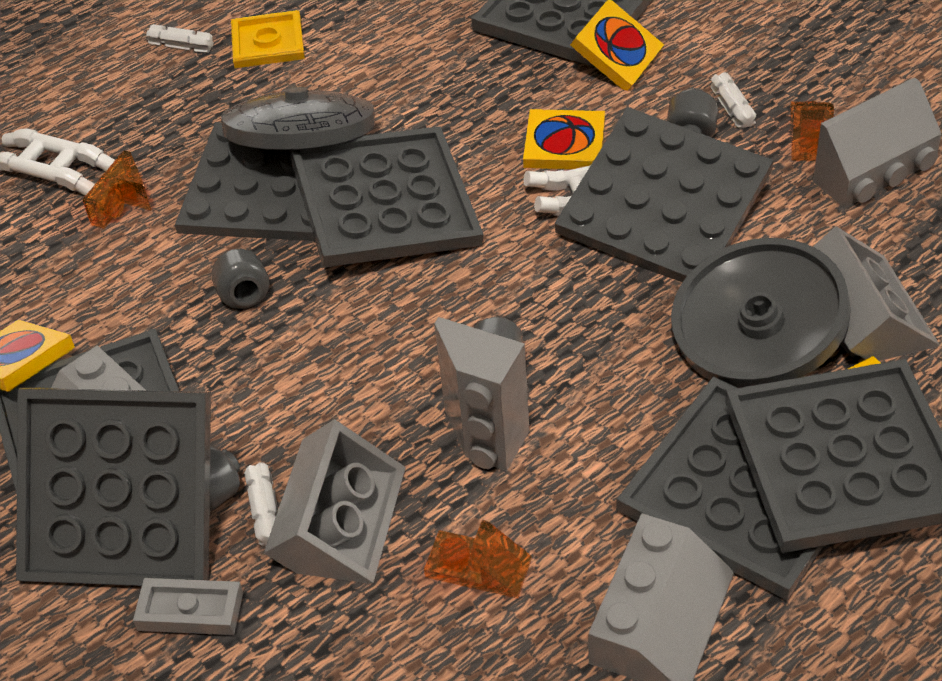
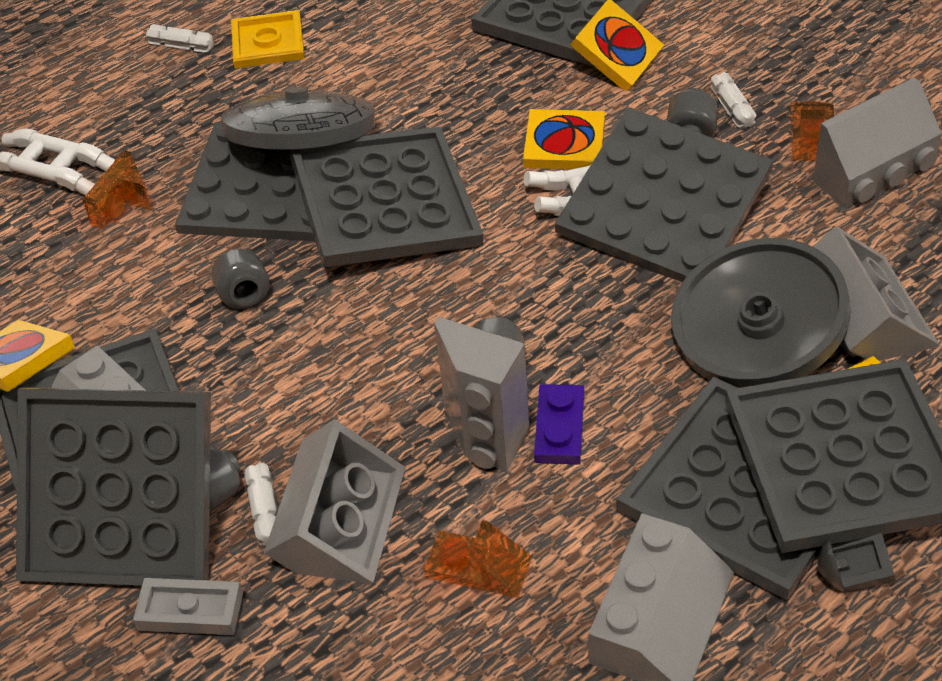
(559, 424): none -> dark purple plate
(856, 564): none -> dark grey plate

